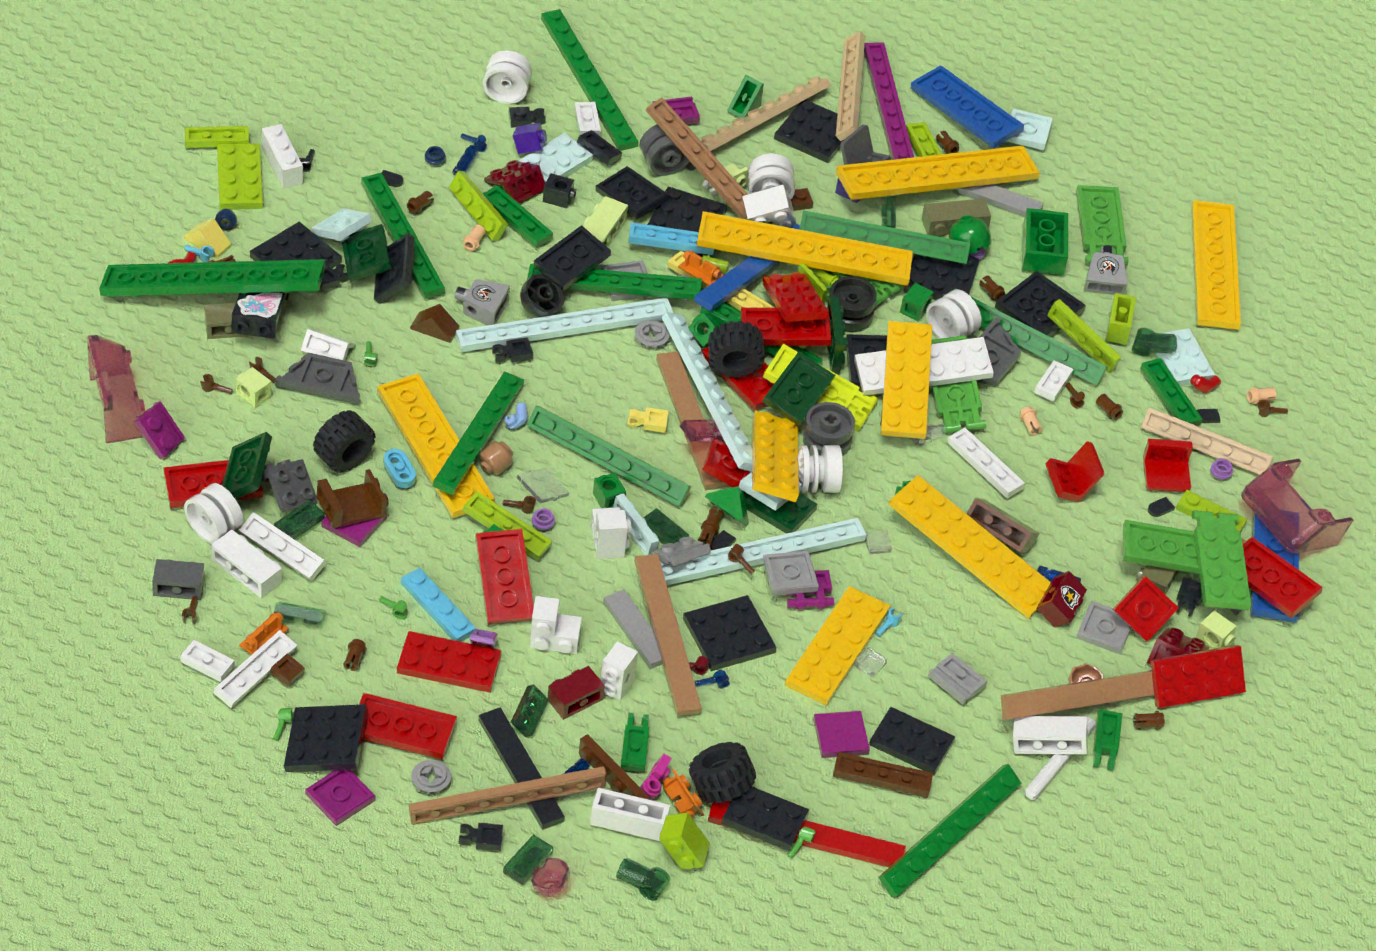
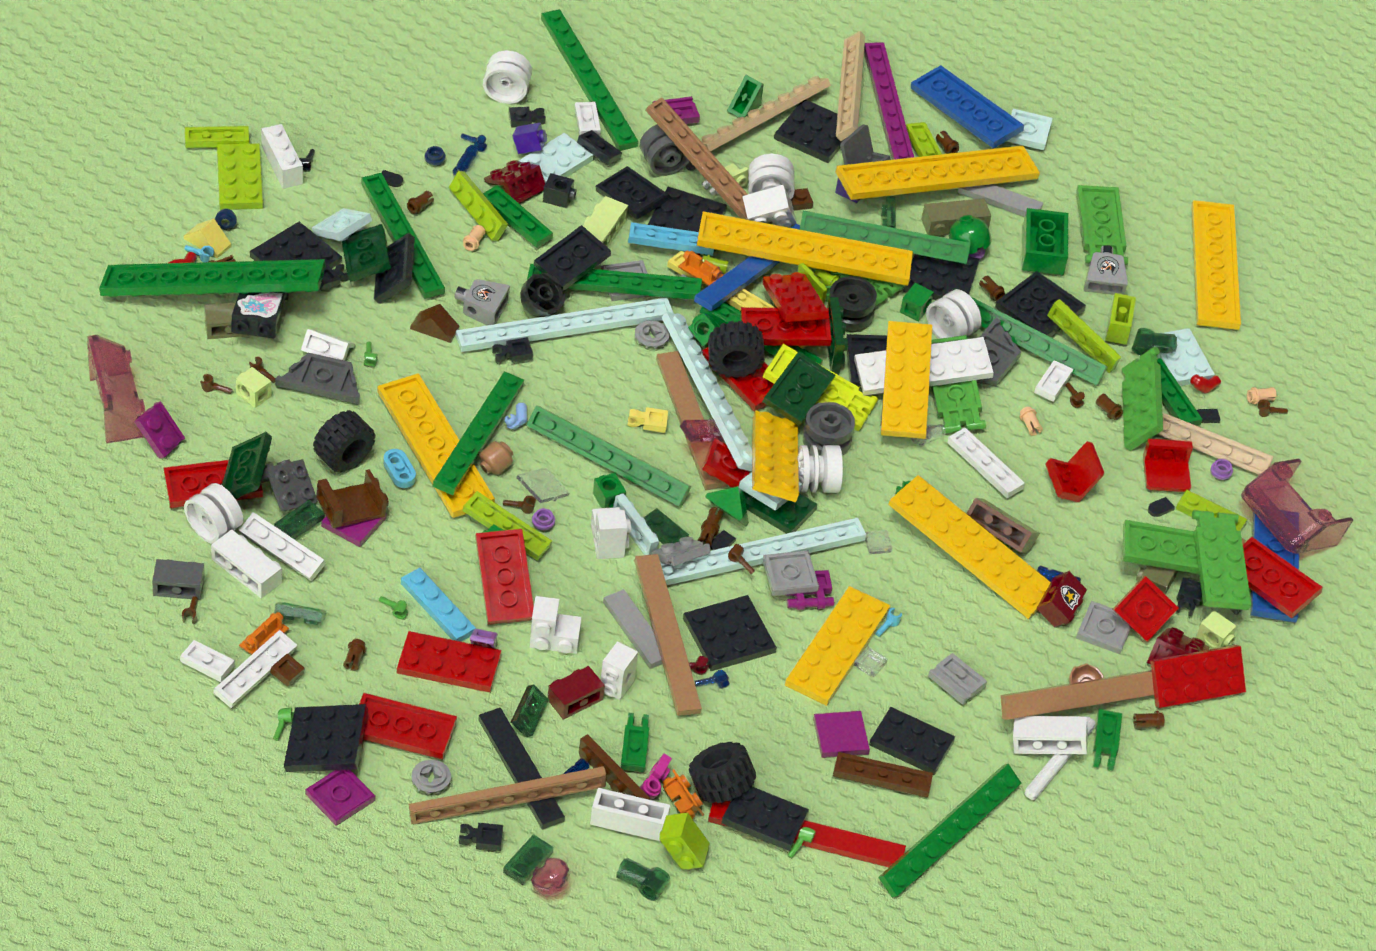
(1142, 399): none -> bright green hinge

